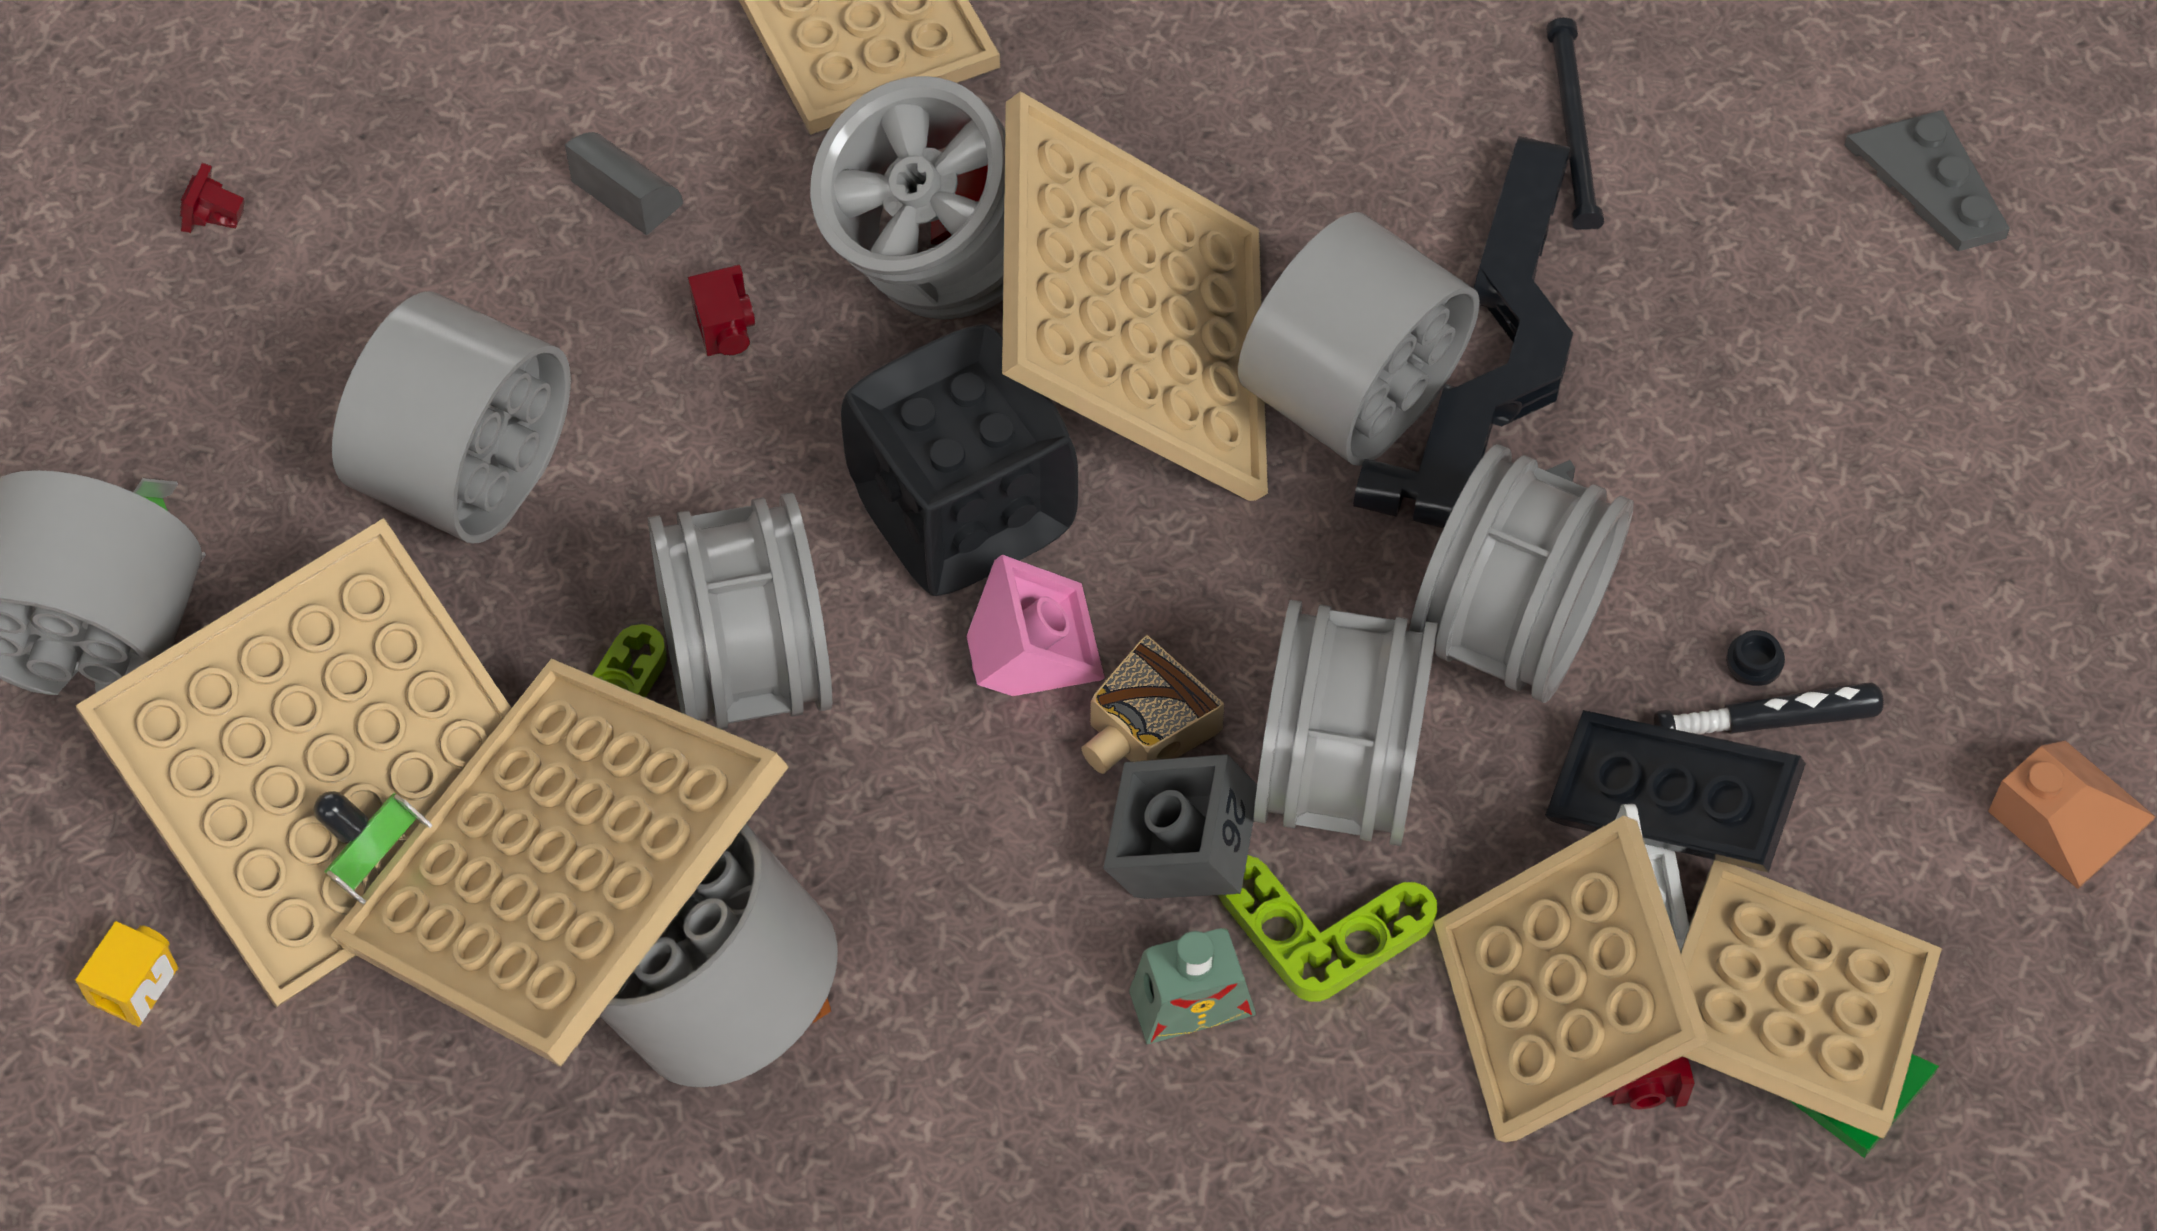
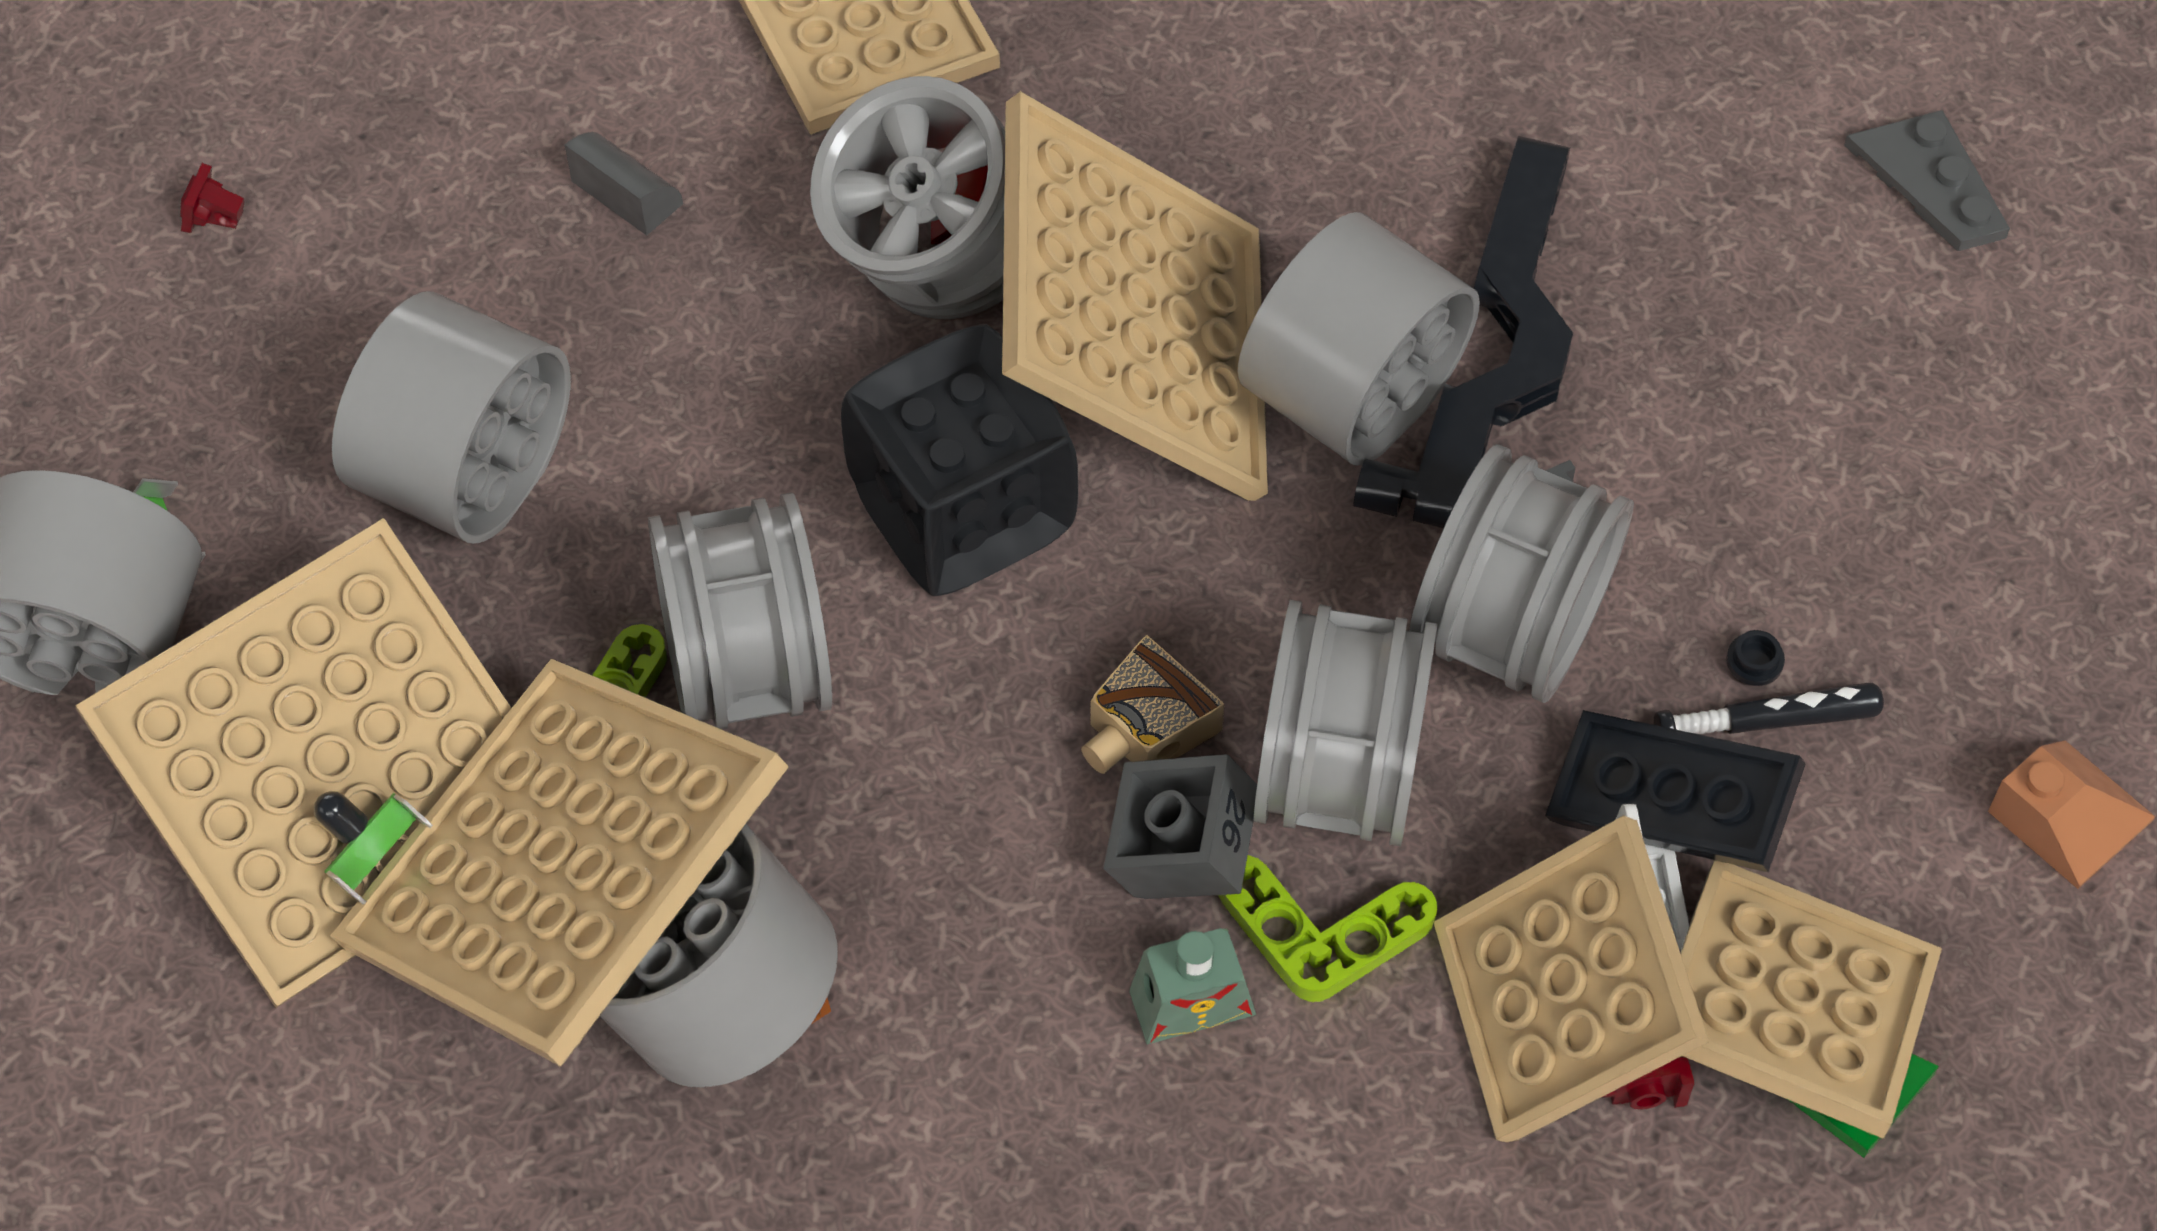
(127, 972): yellow brick -> none
(722, 310): dark red brick -> none
(1031, 631): bright pink slope -> none
(1587, 214): black bar -> none

